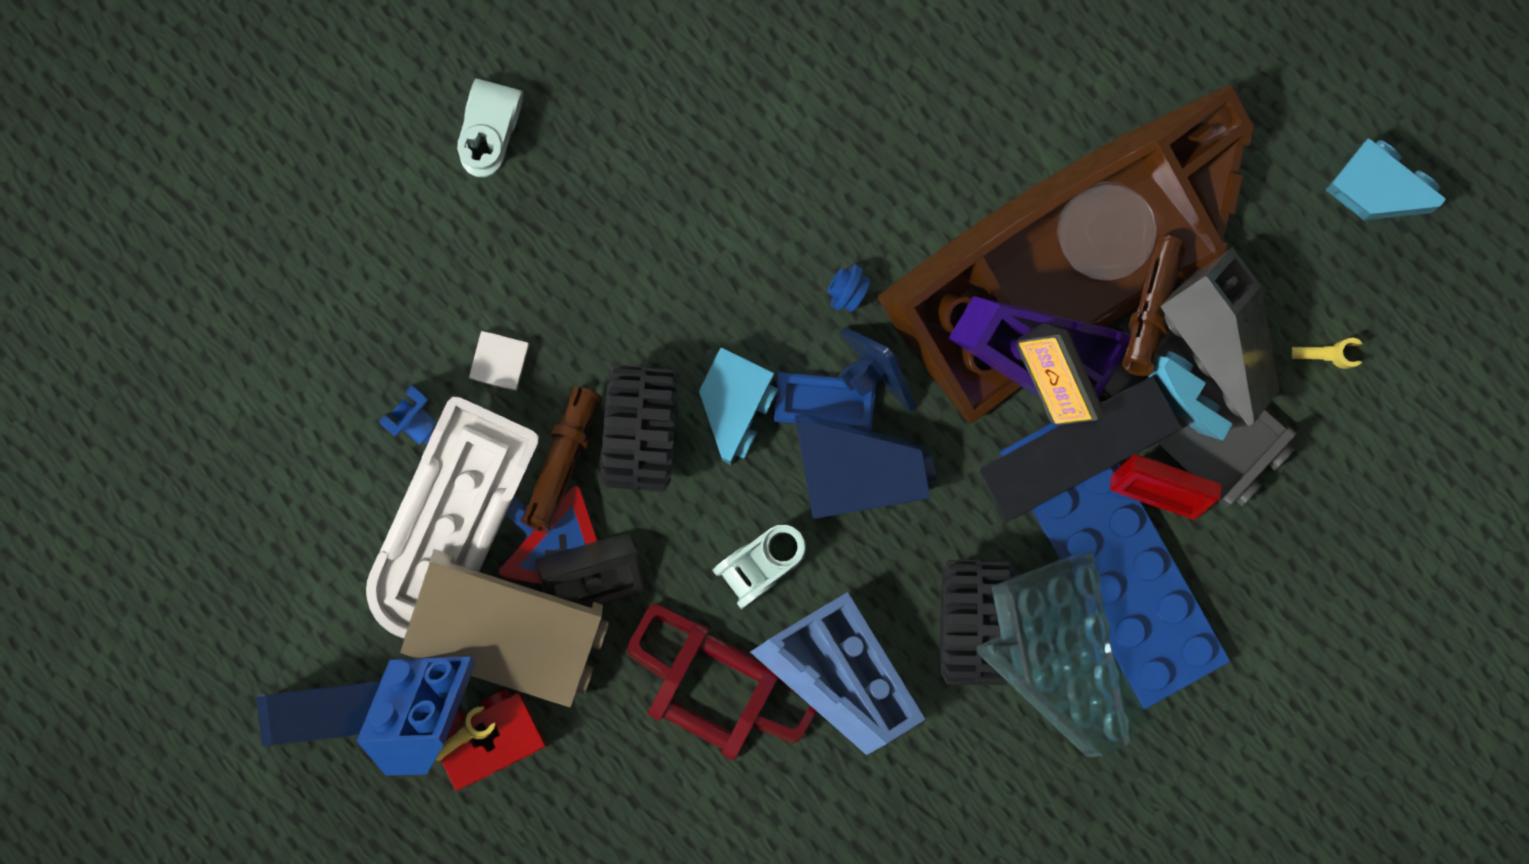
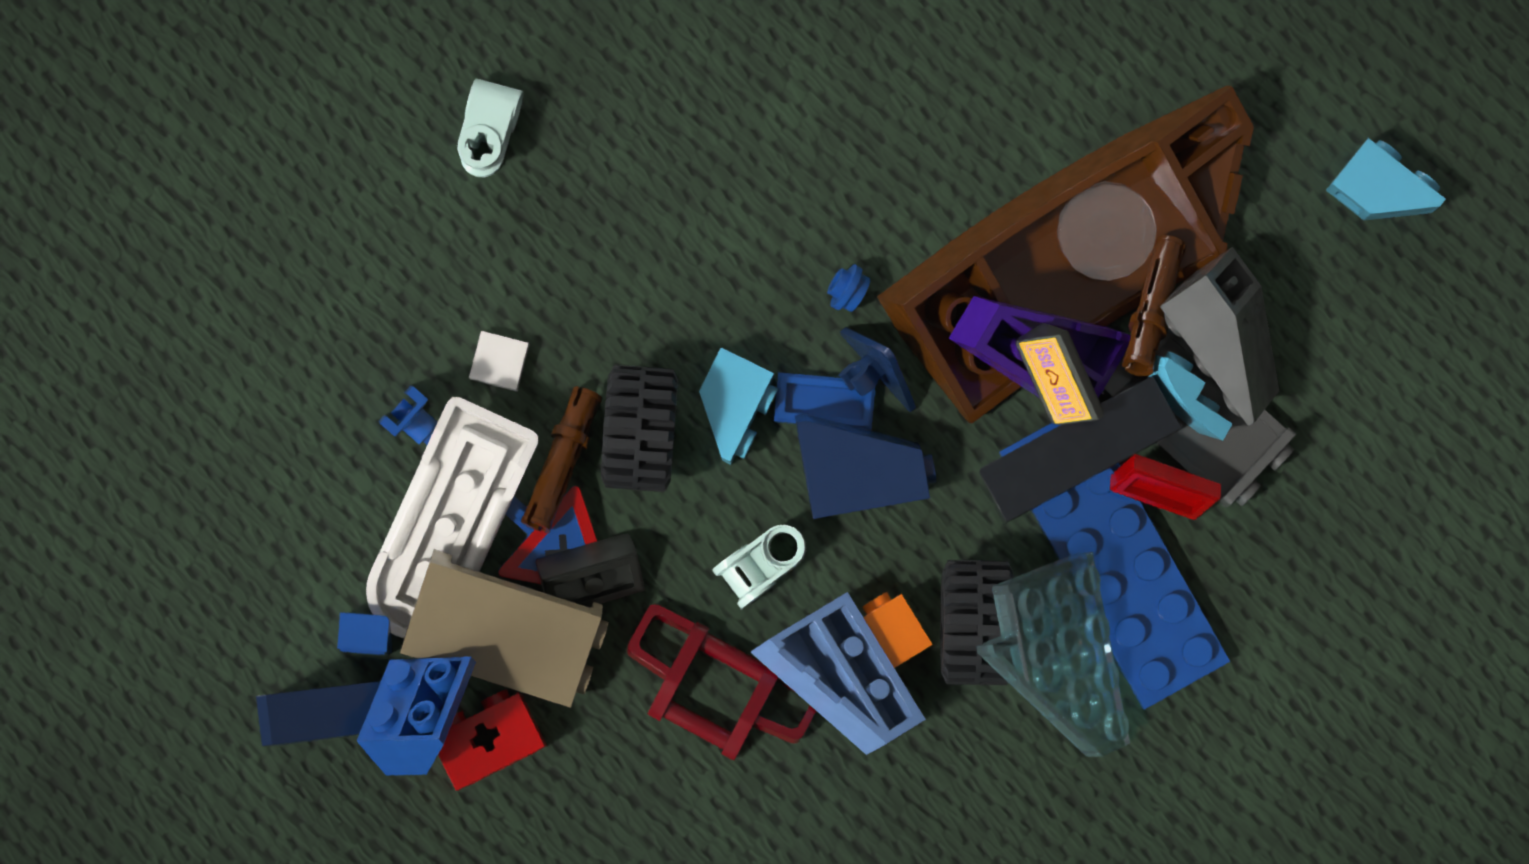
(364, 634): none -> blue slope
(464, 734): light yellow hand -> none
(895, 628): none -> orange brick
(1329, 353): light yellow hand -> none

